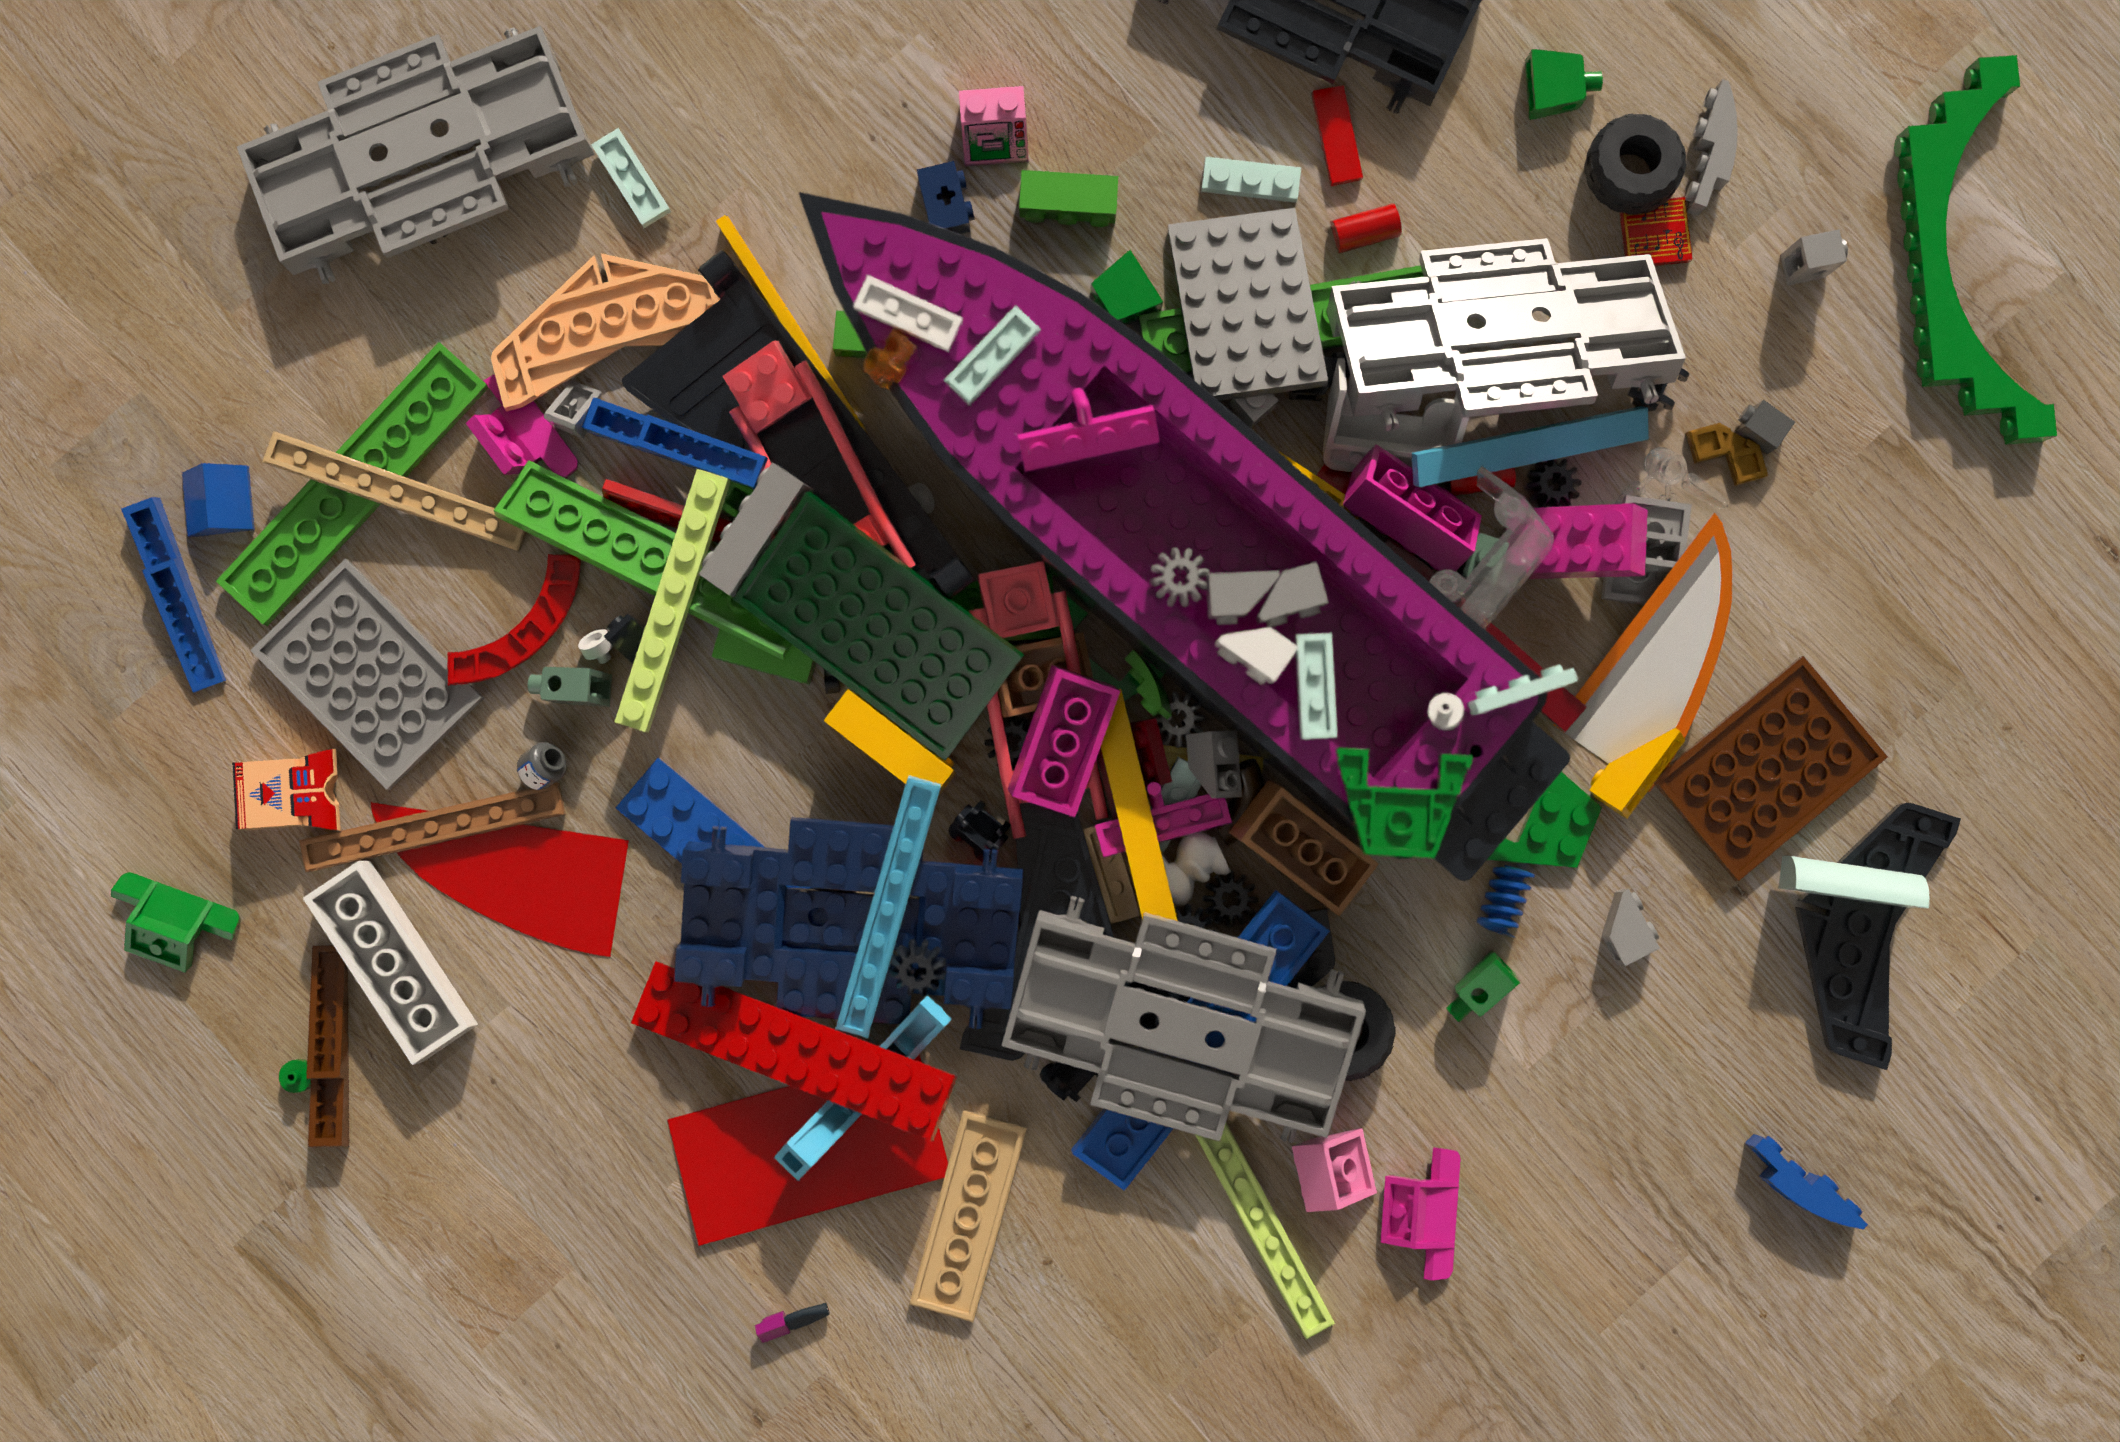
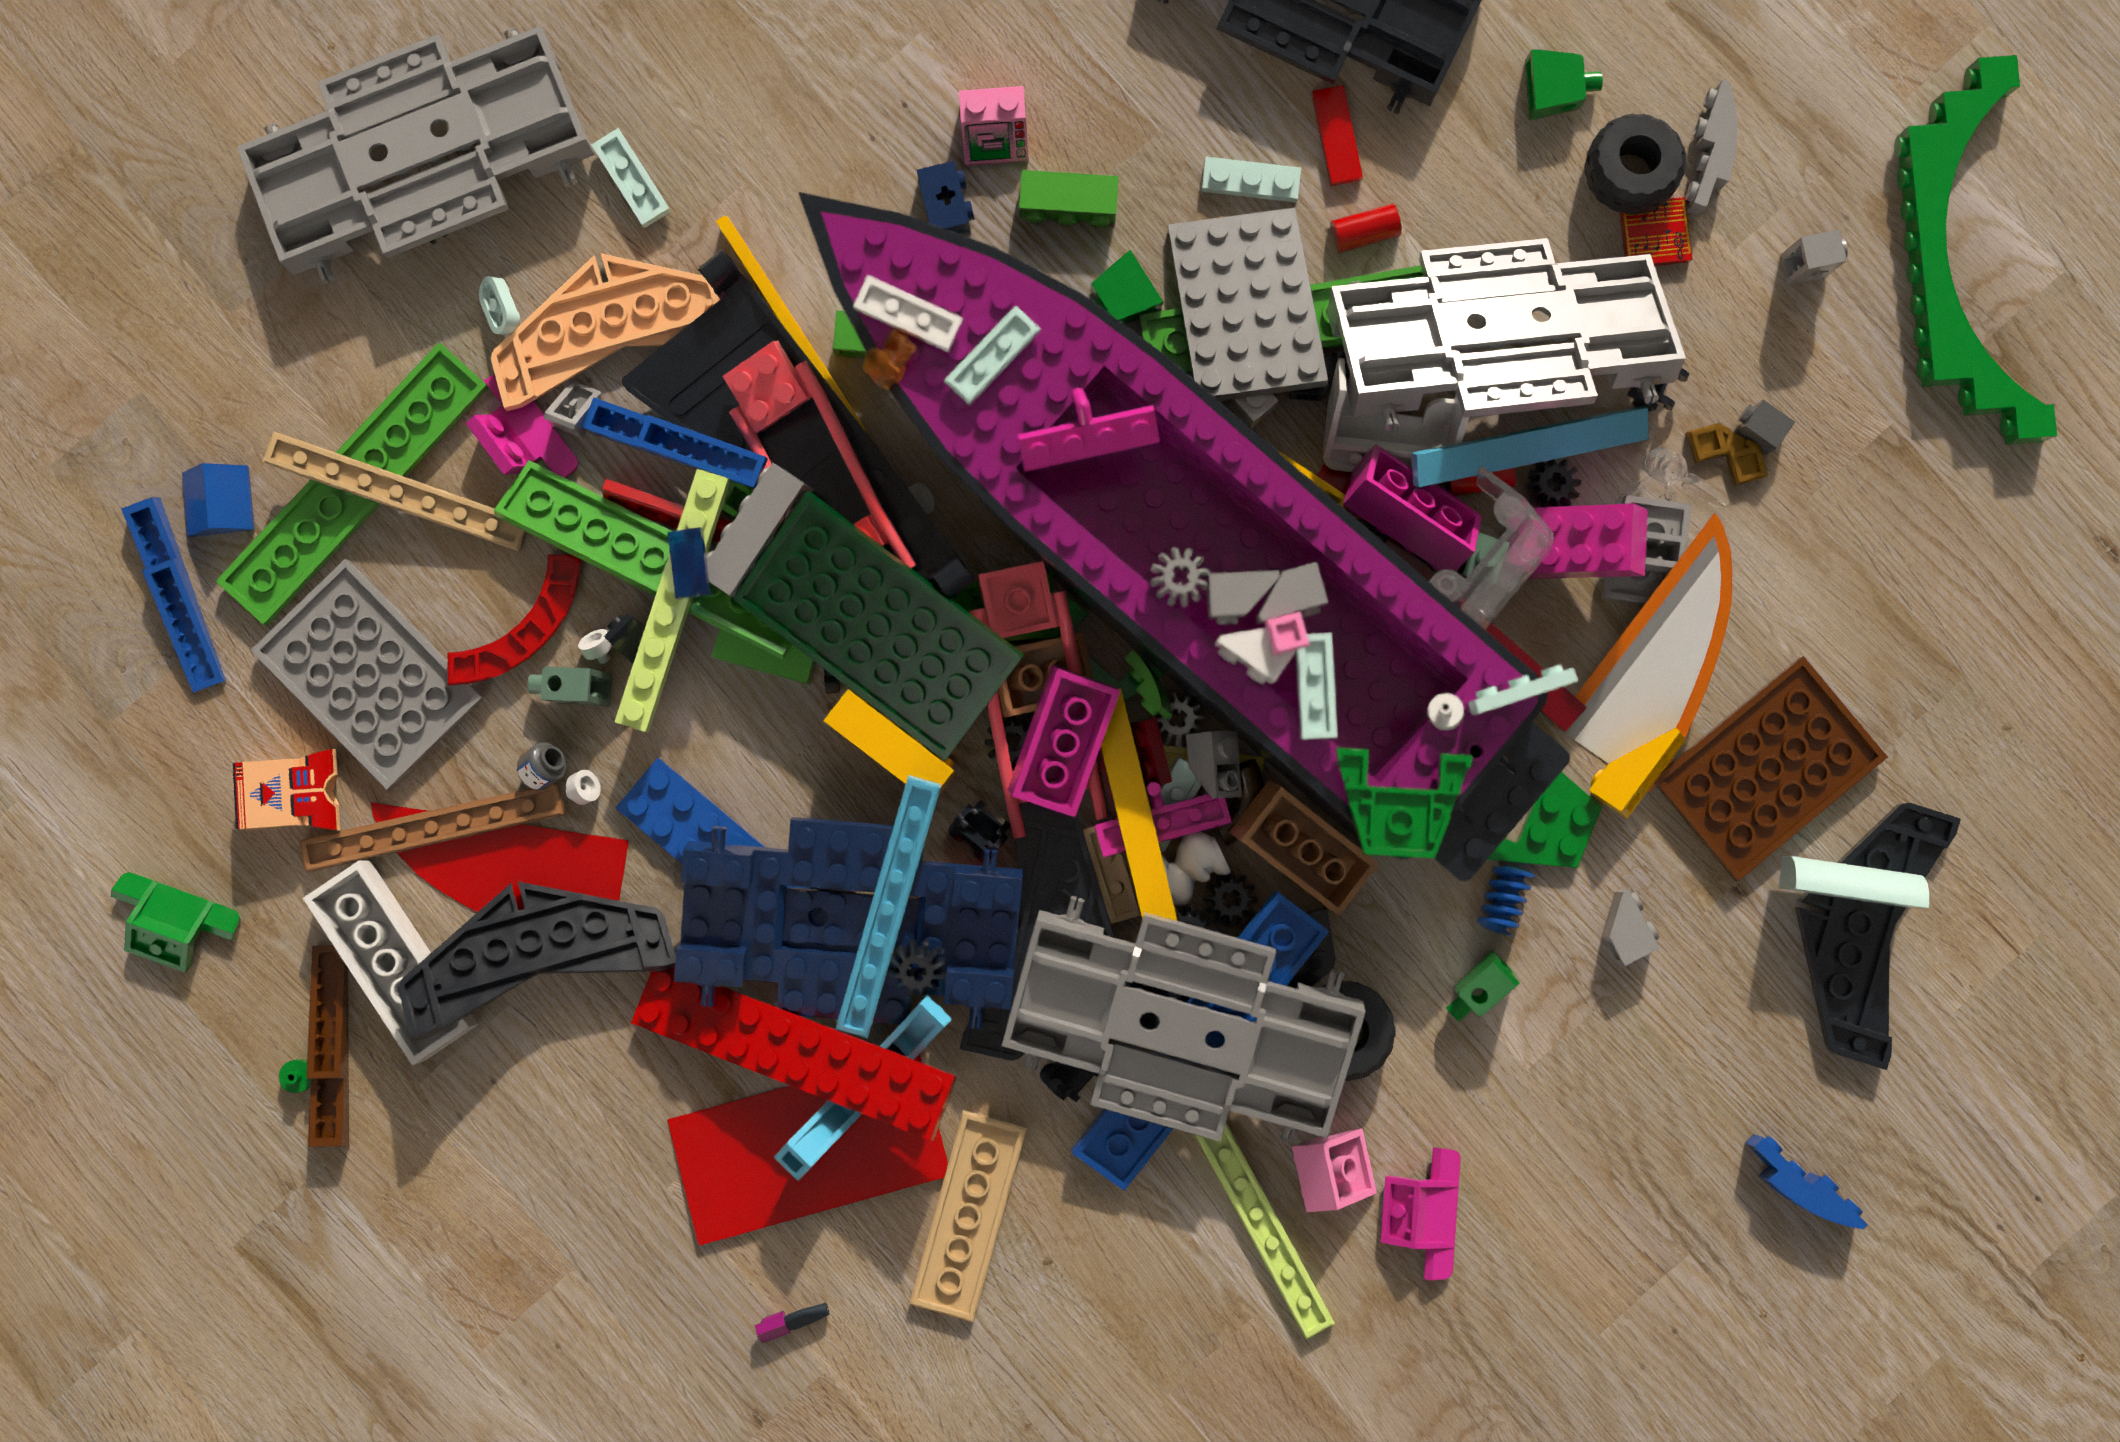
(498, 306): none -> light aqua plate
(509, 946): none -> black wing
(583, 787): none -> white tile
(689, 563): none -> clear blue tile
(1287, 633): none -> bright pink tile

